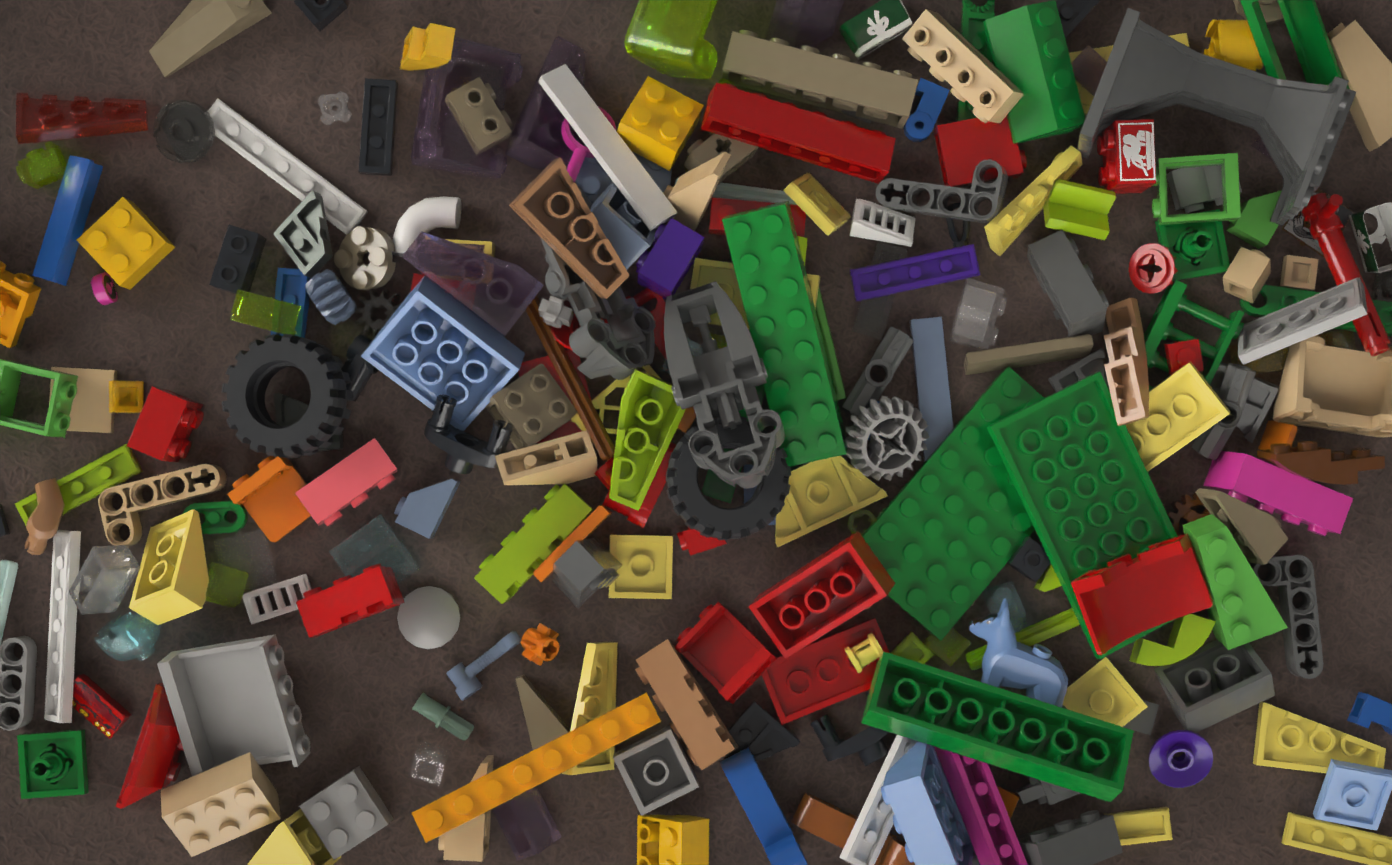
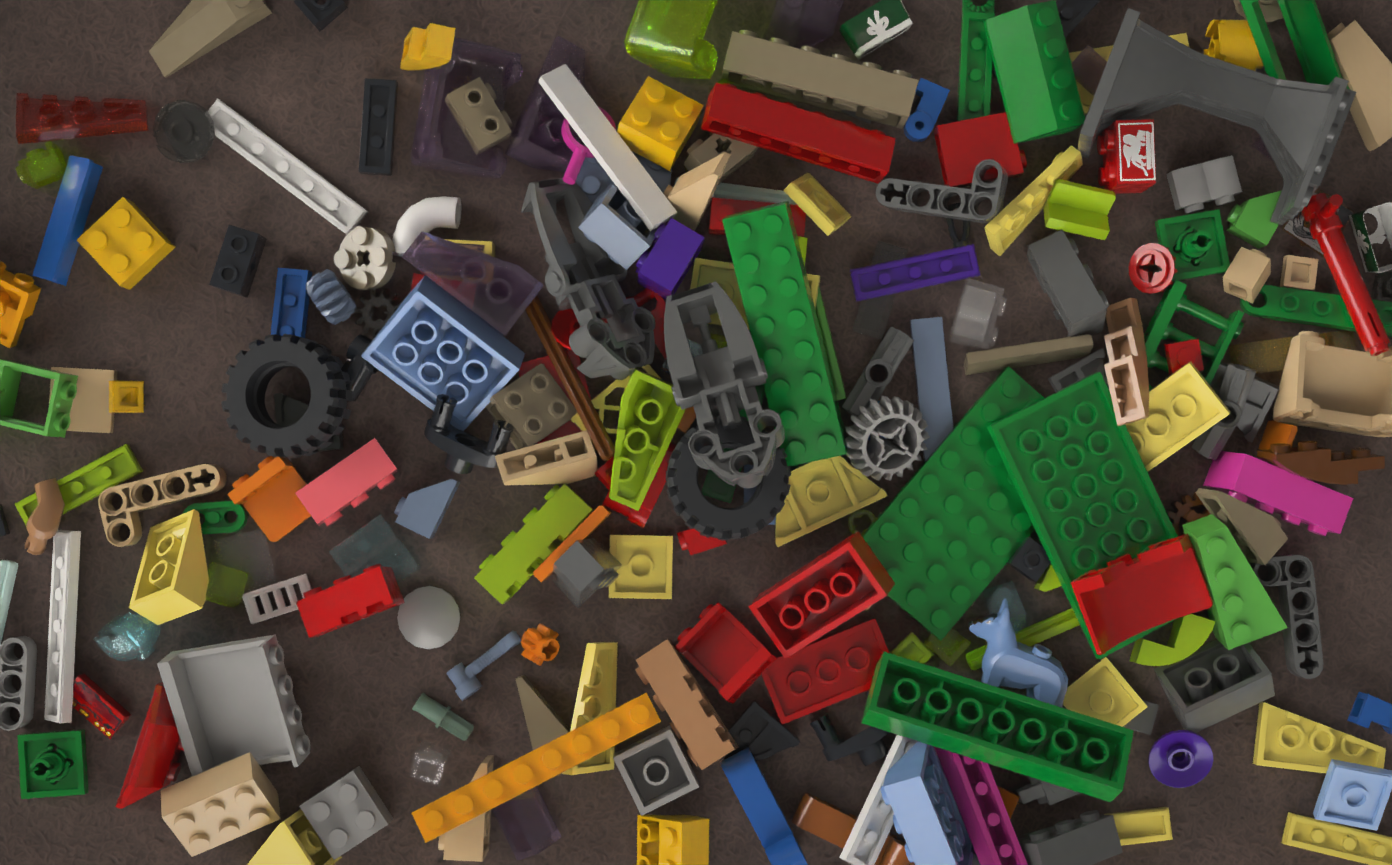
(104, 288): dark pink tile -> none
(104, 579): clear brick -> none
(166, 425): red brick -> none
(264, 312): clear neon green panel -> none
(307, 235): pearl dark grey wing -> none
(328, 101): clear plate -> none
(555, 313): light grey plate -> none
(564, 221): medium nougat wedge -> none
(864, 652): light yellow bush -> none
(872, 231): white slope -> none
(962, 66): tan brick -> none
(1230, 188): bright green window -> none
(1302, 320): light grey tile -> none

